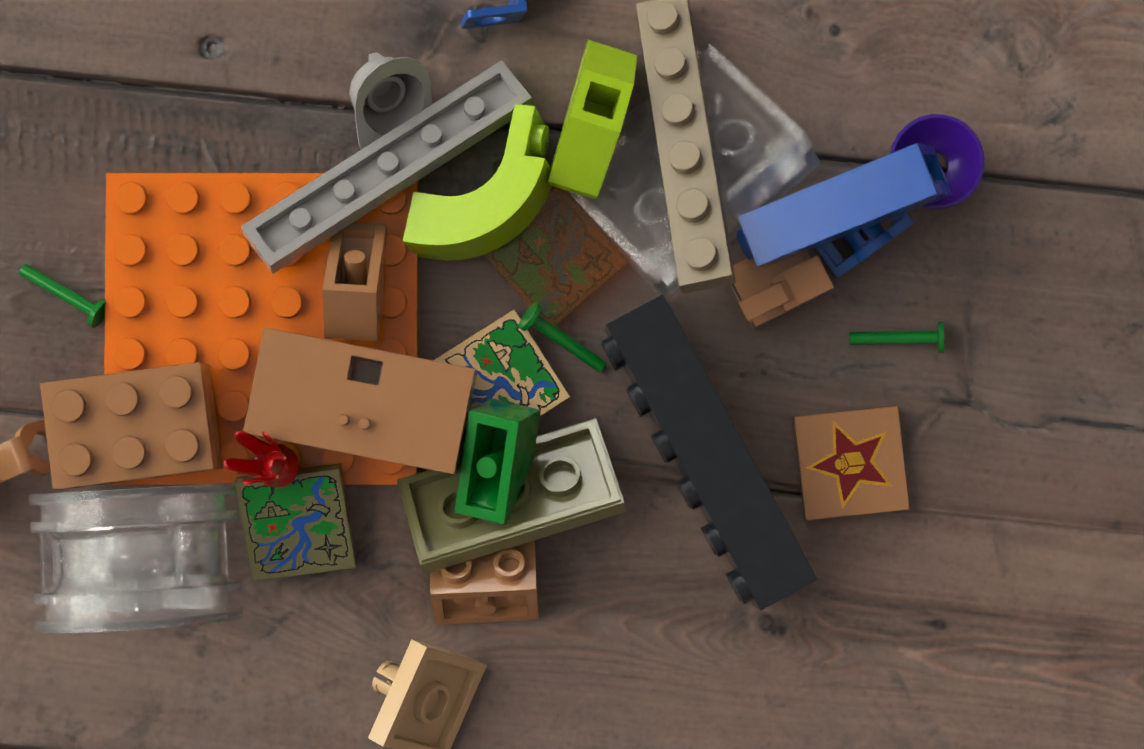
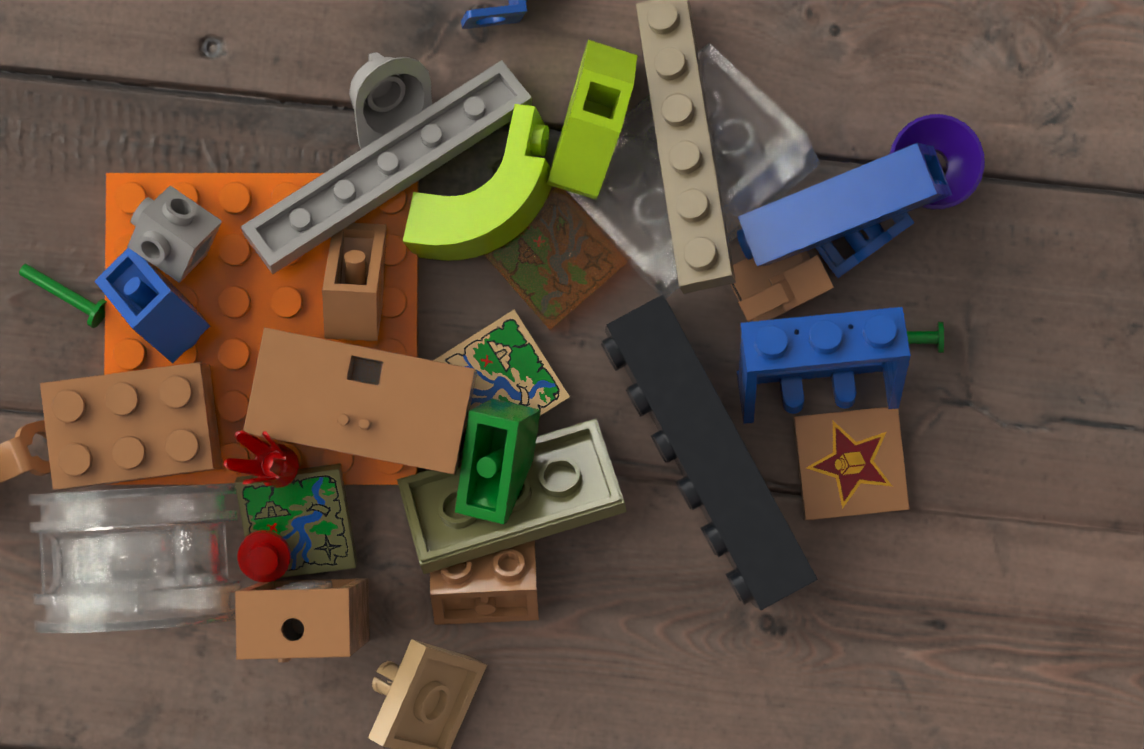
(152, 305): none -> blue slope
(173, 232): none -> light grey brick
(264, 556): none -> red plate
(302, 619): none -> medium nougat brick
(532, 318): green pin -> none
(820, 348): none -> blue window

